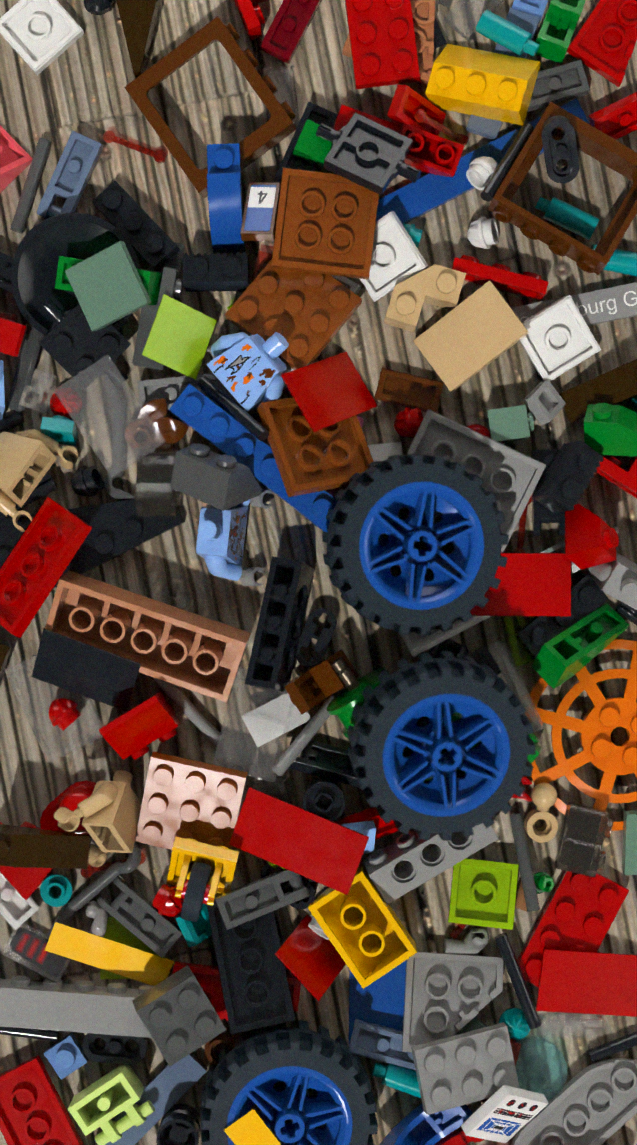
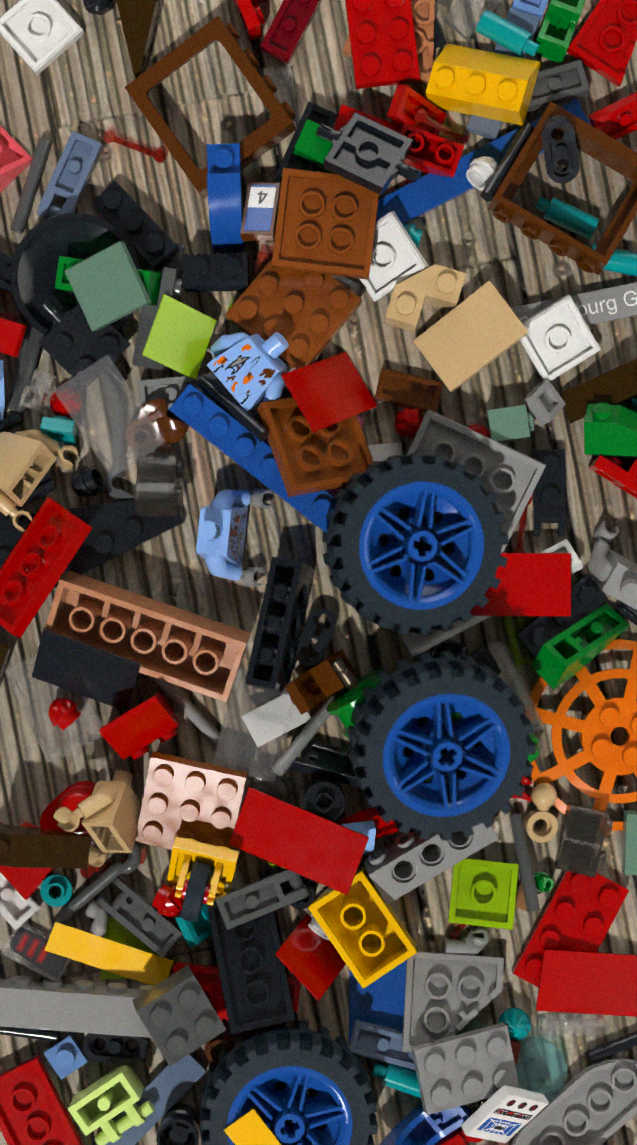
(213, 477): dark grey slope -> none
(483, 233): white plate -> none
(518, 981): black bar -> none
(526, 285): red plate -> none
(567, 476): black brick -> none
(588, 538): red slope -> none

